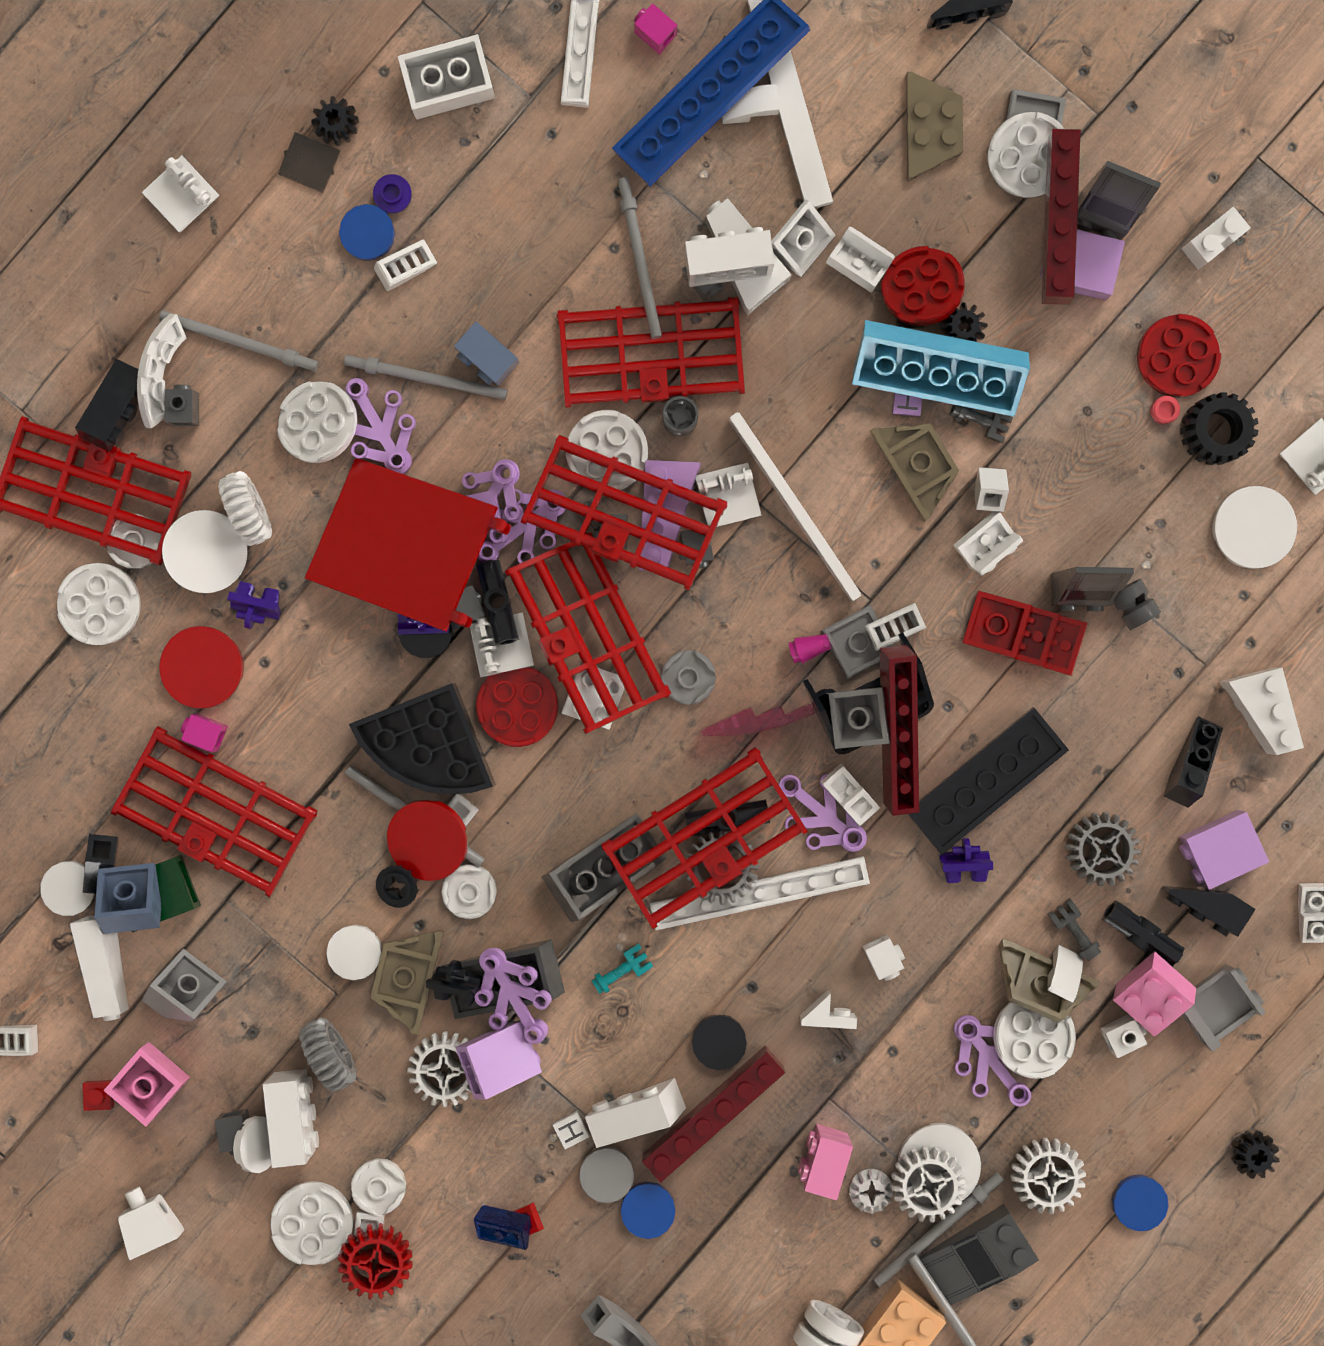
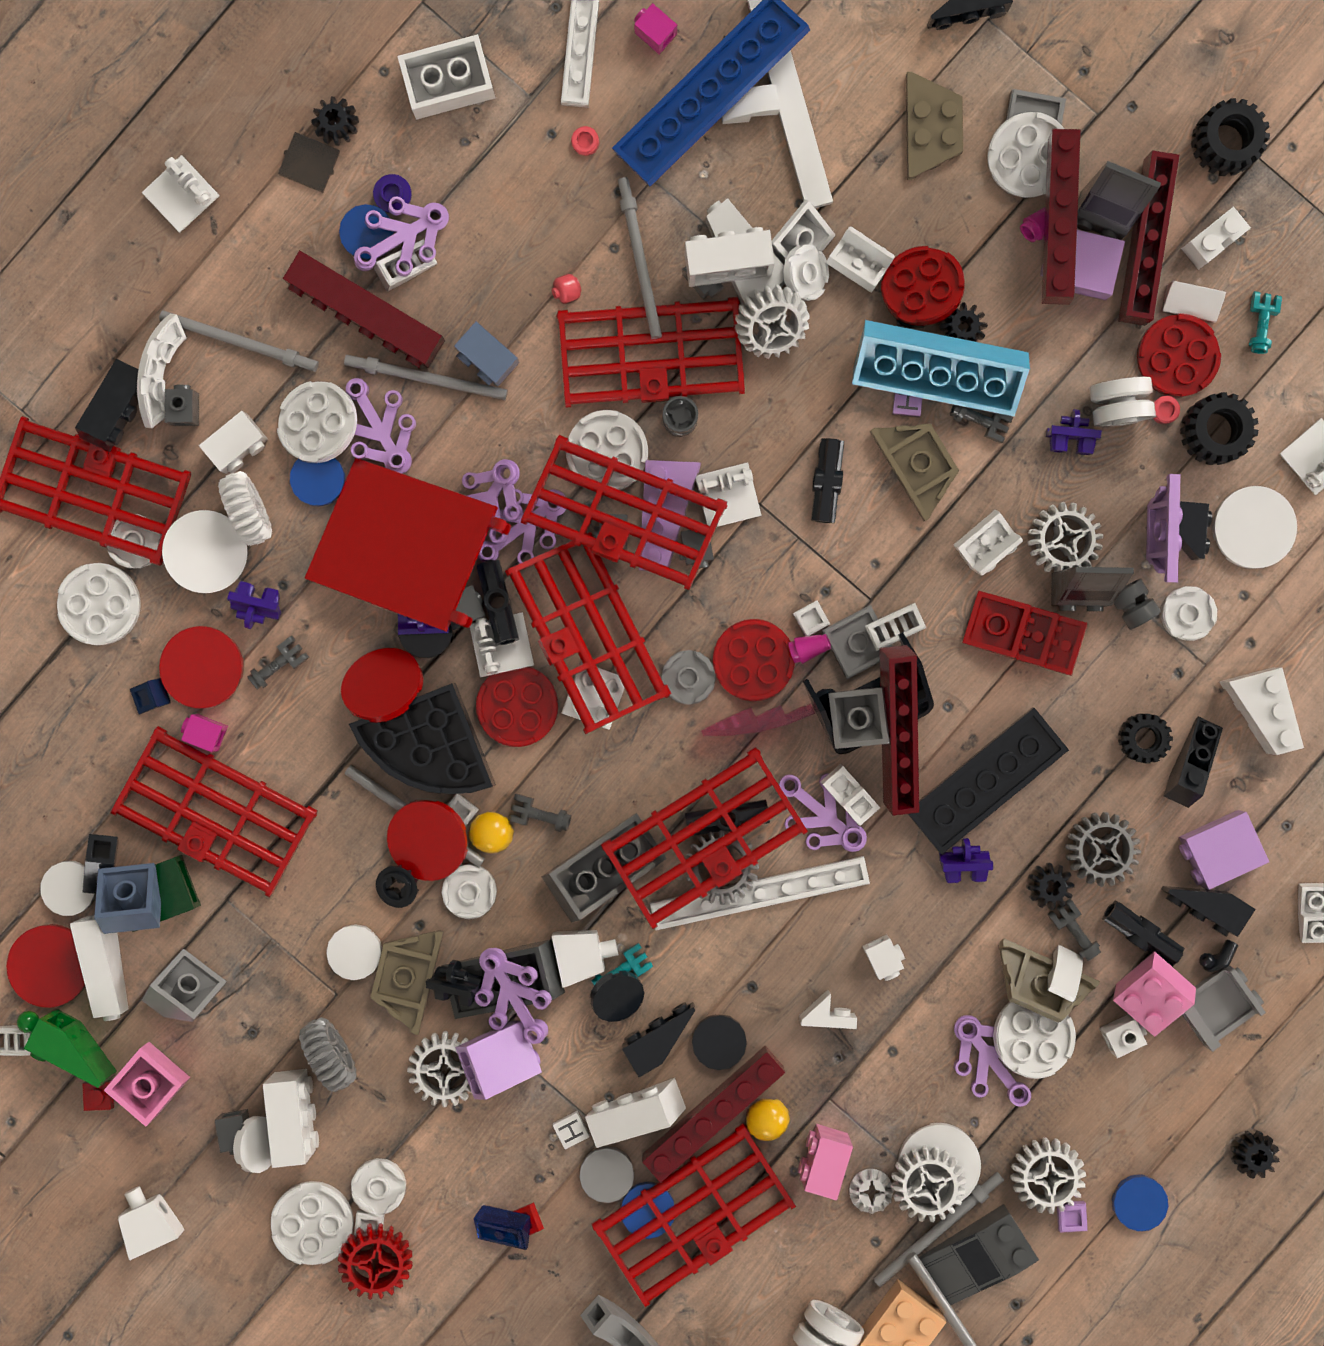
(45, 966): none -> red tile
(66, 1045): none -> green slope
(149, 695): none -> dark blue slope
(234, 442): none -> white brick
(287, 656): none -> dark grey hinge
(317, 482): none -> blue tile
(363, 309): none -> dark red brick
(381, 684): none -> red tile
(404, 234): none -> lavender plant
(491, 832): none -> yellow hair
(560, 820): none -> dark grey hinge
(566, 288): none -> coral piece
(581, 954): none -> white torso
(585, 141): none -> coral tile
(617, 996): none -> black tile
(653, 1045): none -> black slope
(706, 1232): none -> red door
(753, 660): none -> red tile
(767, 1119): none -> yellow hair
(770, 312): none -> white gear
(794, 507): white tile -> none
(806, 271): none -> white tile
(811, 618): none -> white tile
(827, 480): none -> black piece
(991, 489): white brick -> none
(1034, 226): none -> dark pink cone
(1040, 886): none -> black gear
(1059, 528): none -> white gear
(1073, 1218): none -> lavender tile
(1085, 438): none -> dark purple hips
(1122, 401): none -> white wheel
(1149, 242): none -> dark red brick
(1161, 743): none -> black tyre
(1163, 529): none -> lavender wing
(1188, 613): none -> white tile
(1193, 300): none -> white slope
(1194, 529): none -> black slope
(1221, 960): none -> black arm
(1248, 124): none -> black tyre
(1260, 343): none -> teal hinge

